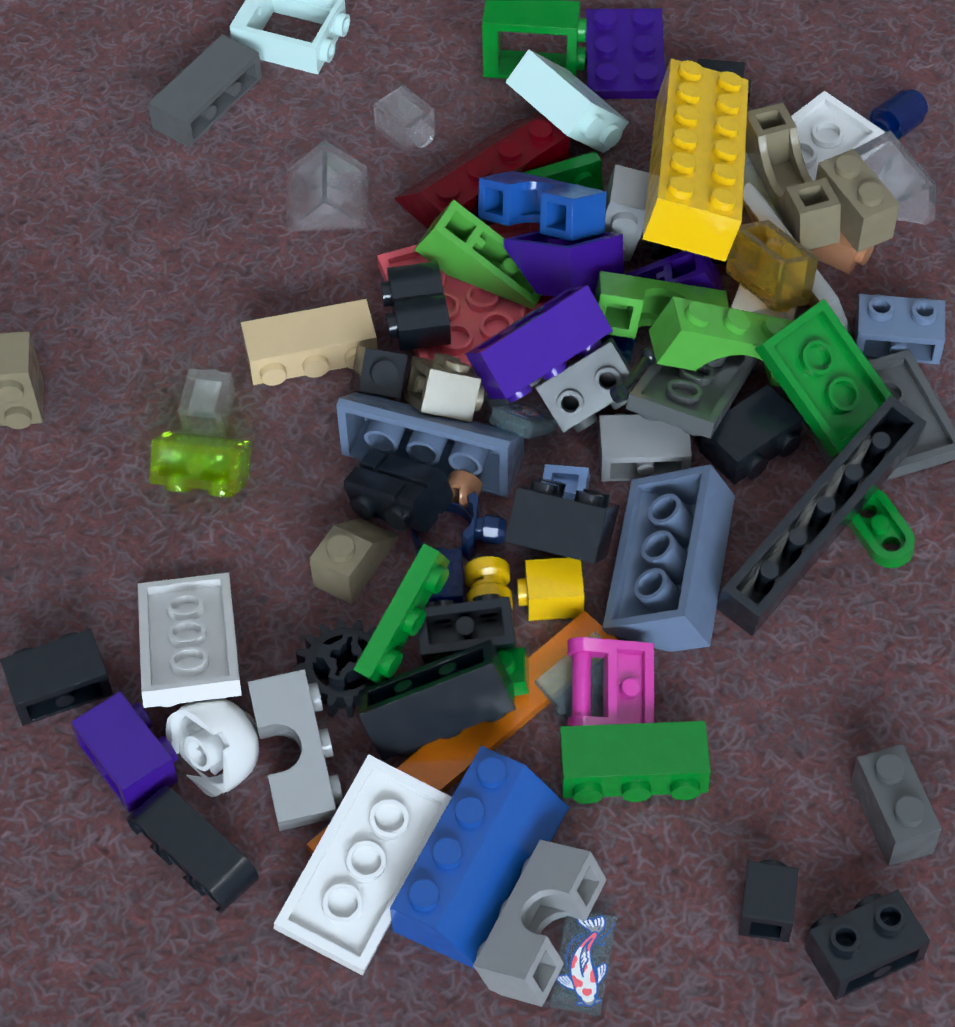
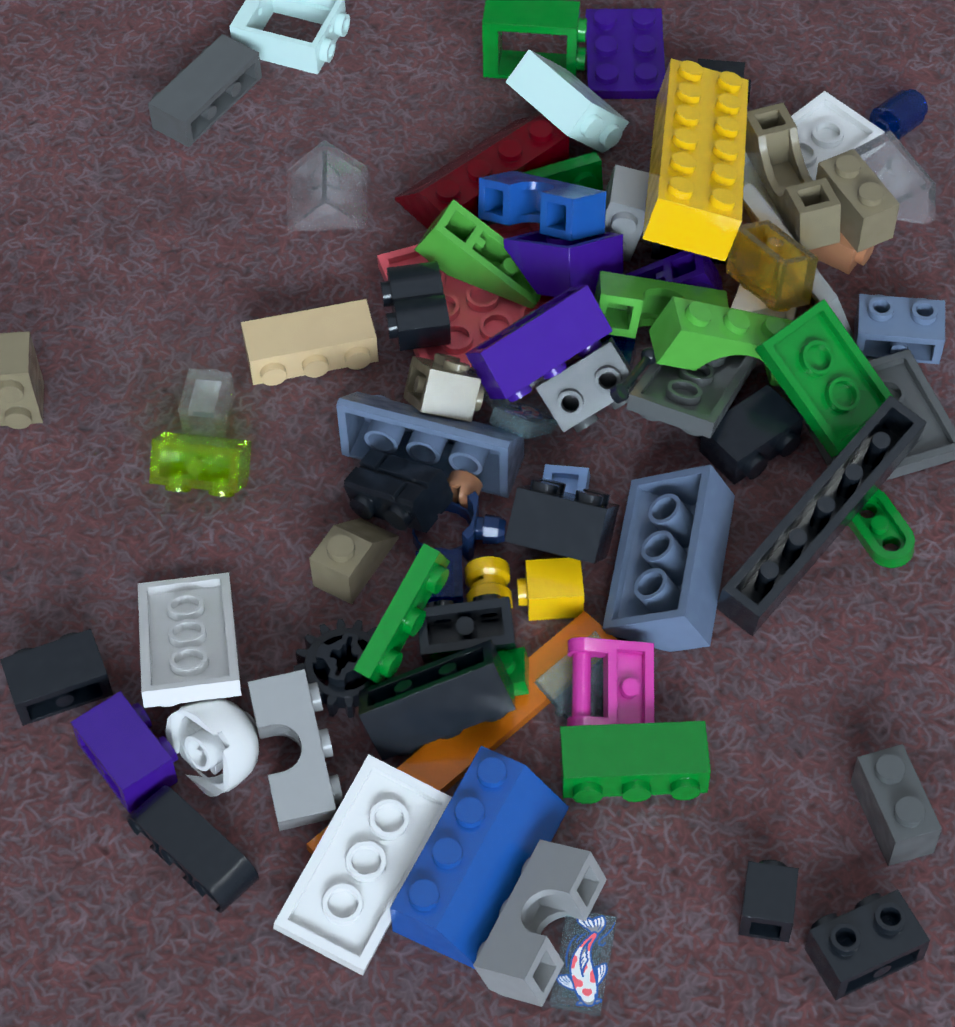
(378, 372): black brick -> none
(405, 119): clear brick -> none
(640, 447): light grey brick -> none

